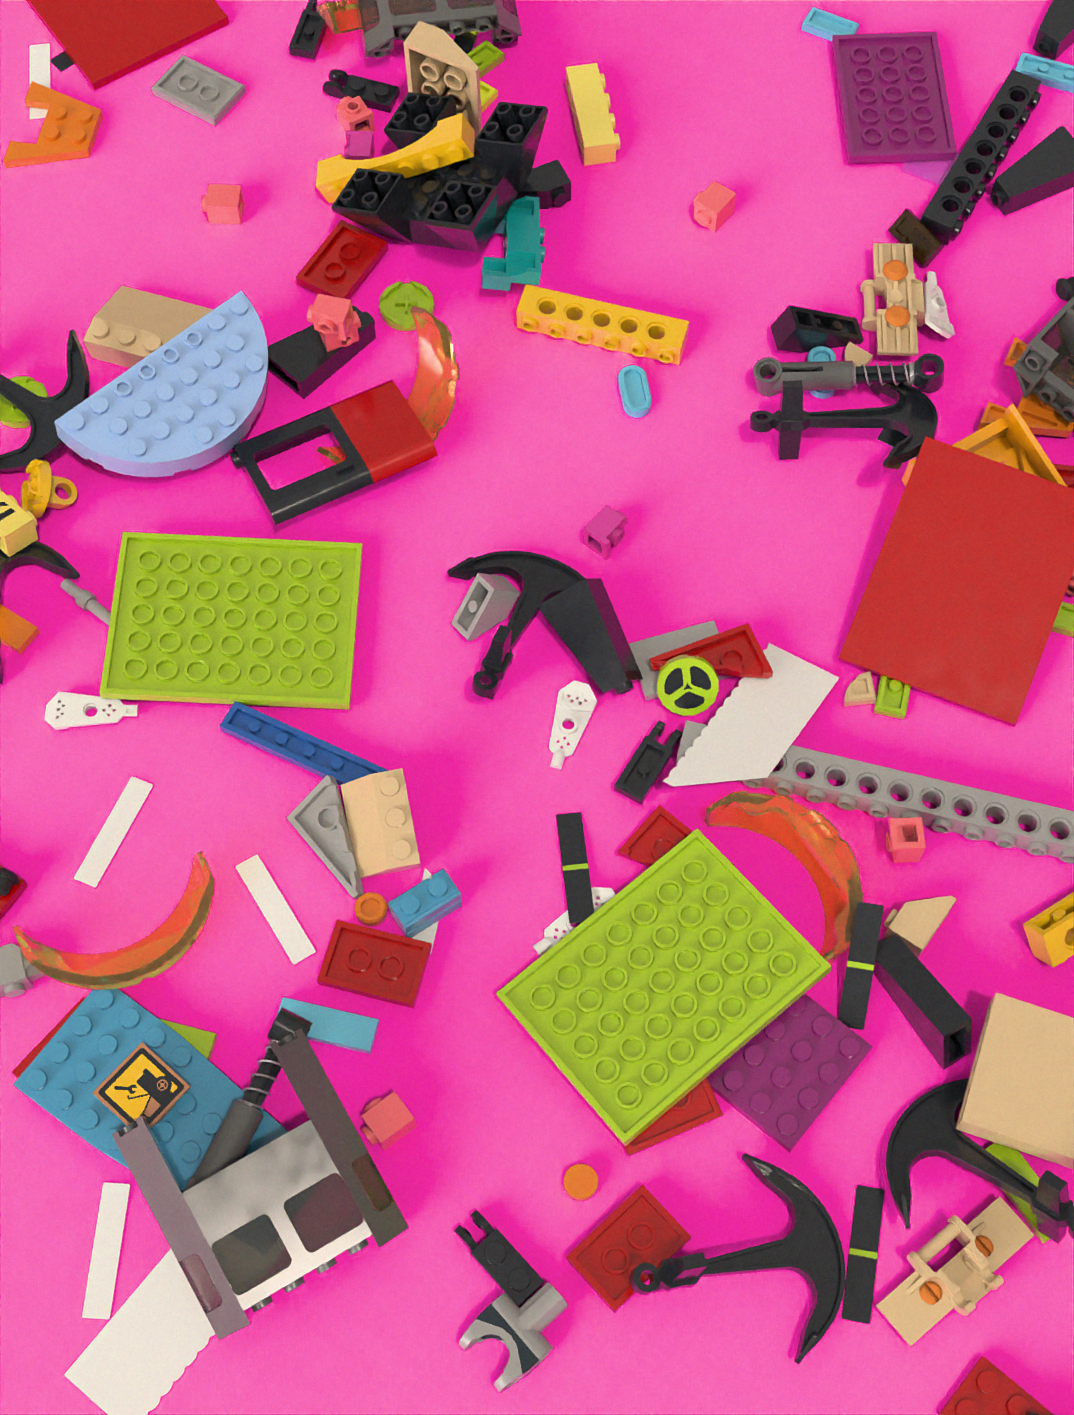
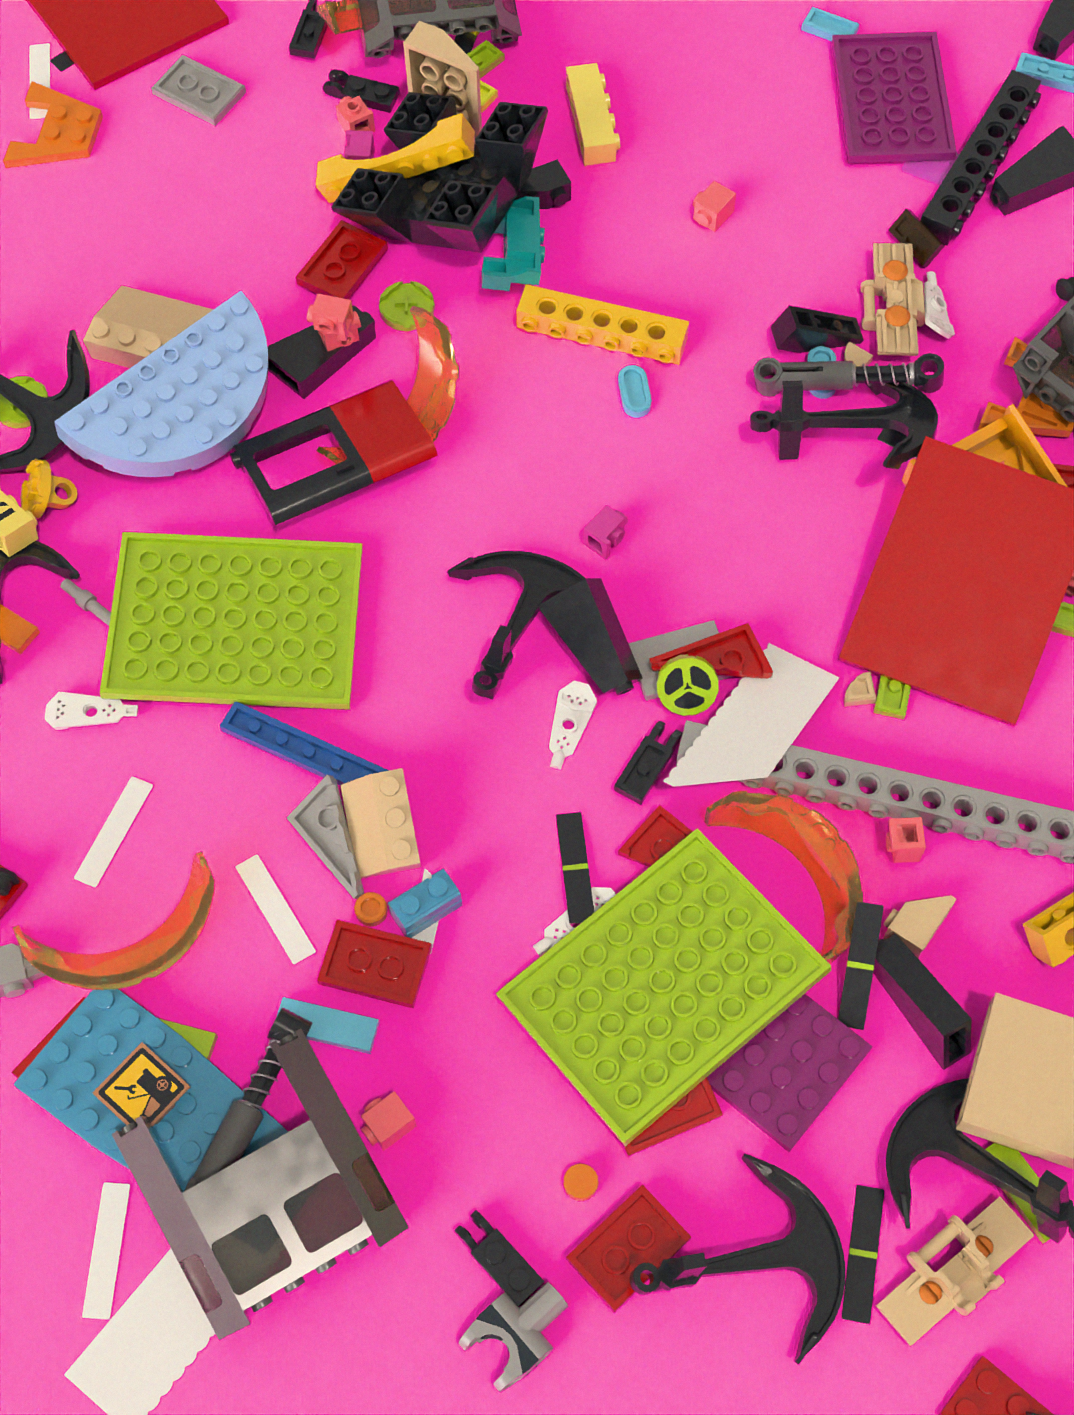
(224, 204): coral brick -> none
(484, 605): light grey slope -> none

